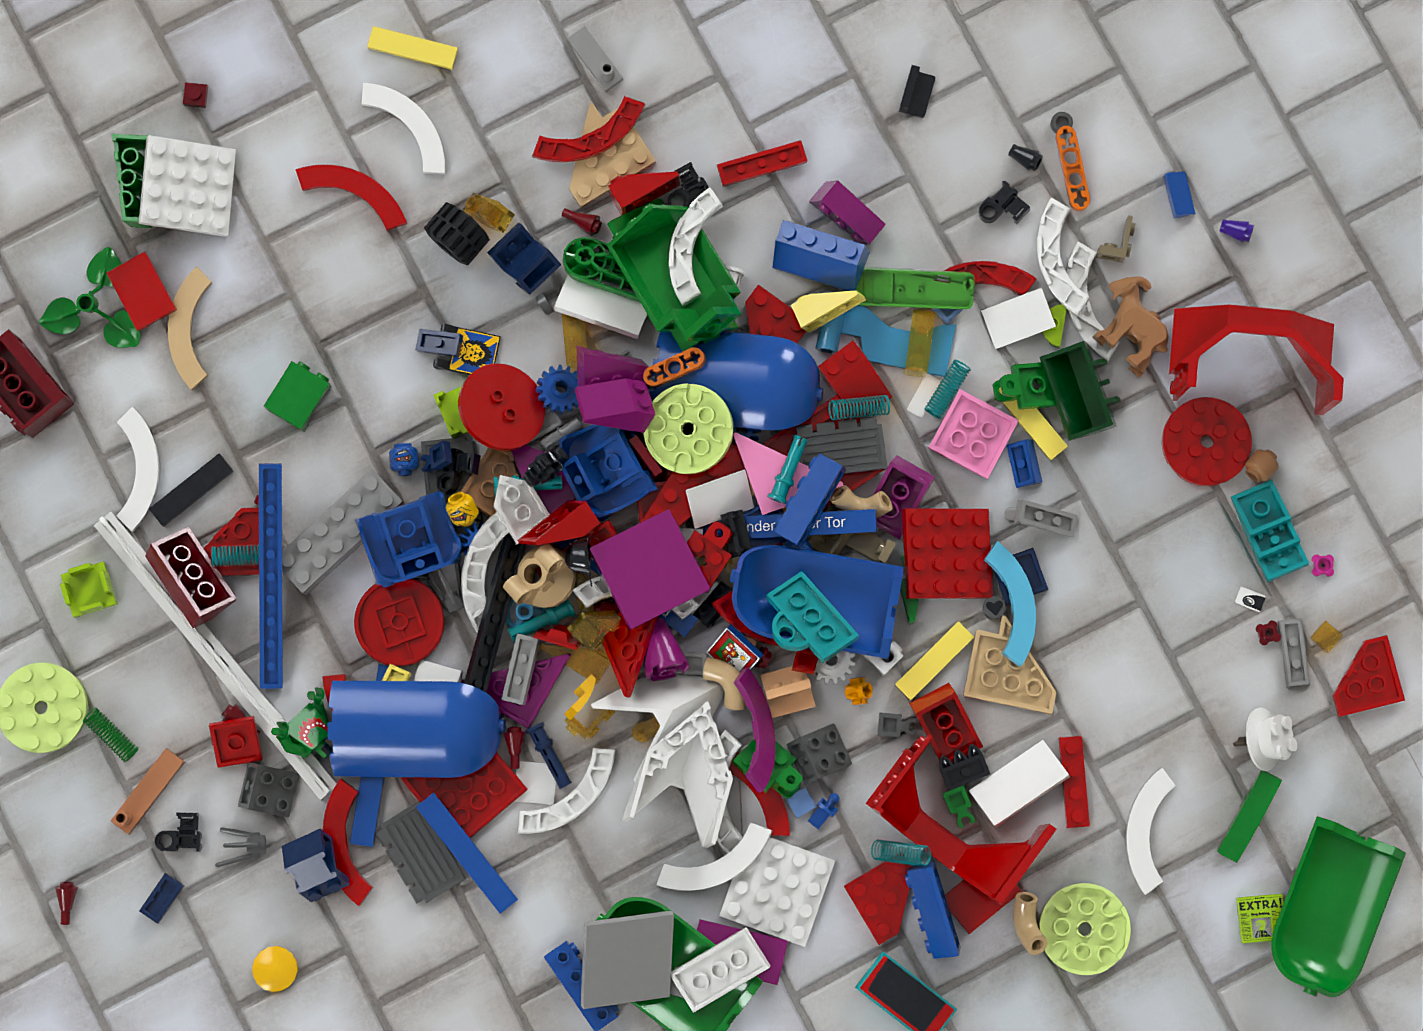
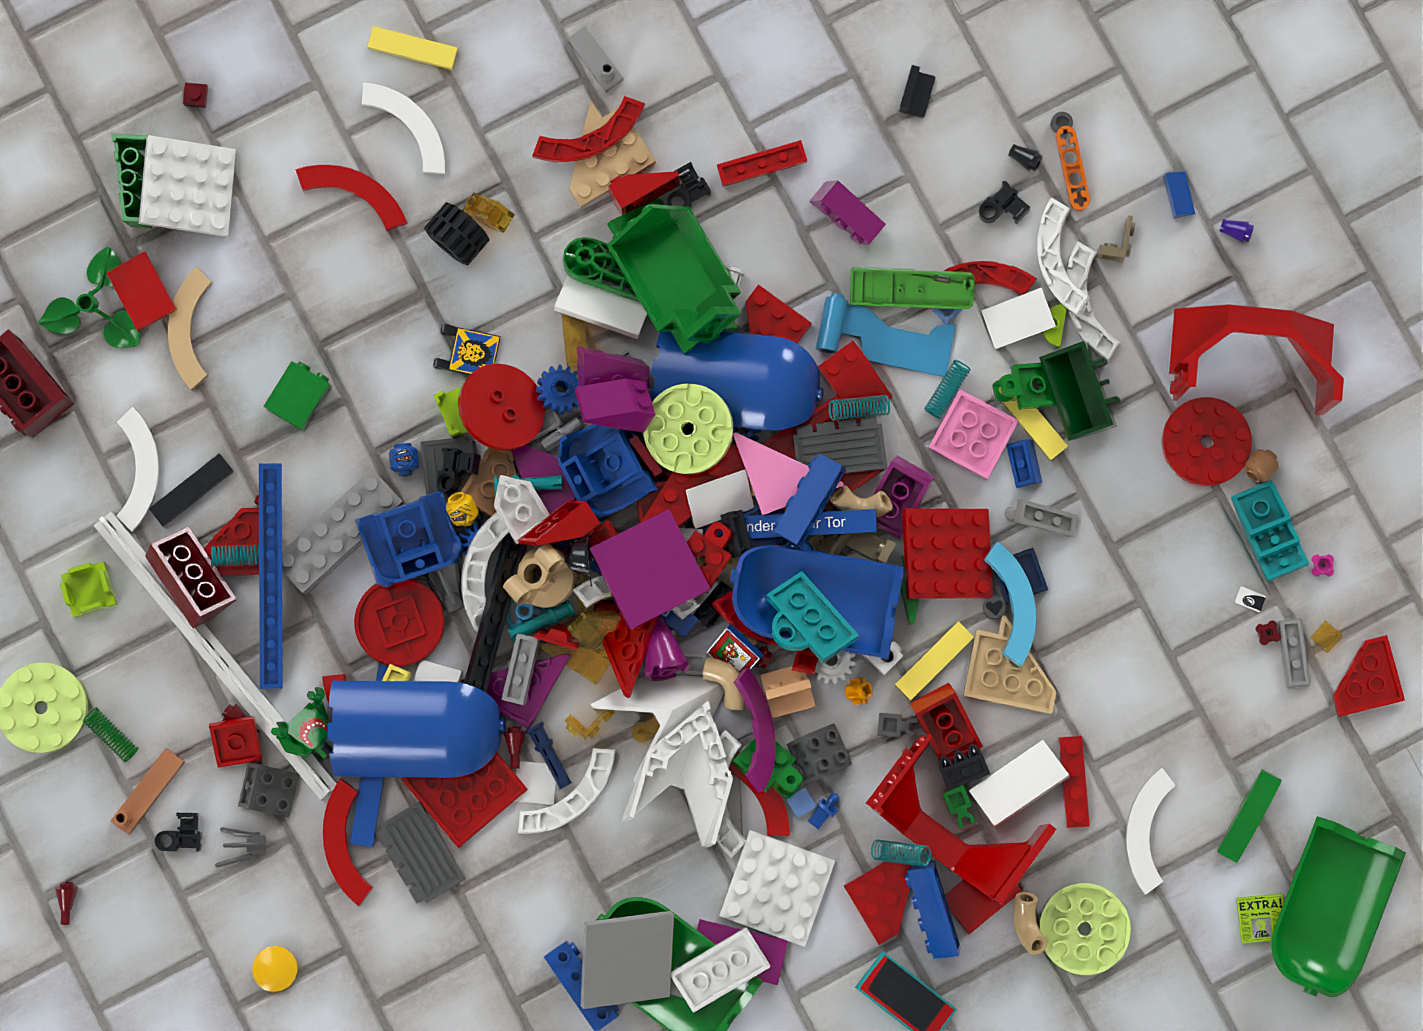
(161, 898): dark blue plate -> none
(313, 865): dark blue piece -> none
(439, 342): plate -> none
(439, 457): dark blue plate -> none
(466, 853): blue tile -> none
(524, 258): dark blue piece -> none
(544, 304): dark grey tile -> none
(545, 467): black gear -> none
(583, 692): yellow slope -> none
(587, 222): dark red cone -> none
(661, 380): orange beam -> none
(683, 243): white tile -> none
(721, 870): white tile -> none
(784, 479): teal pin -> none
(819, 256): blue slope -> none
(820, 308): light yellow slope -> none
(919, 343): clear yellow slope -> none
(923, 395): white sticker -> none
(1135, 323): medium nougat animal -> none
(1268, 738): white piece -> none

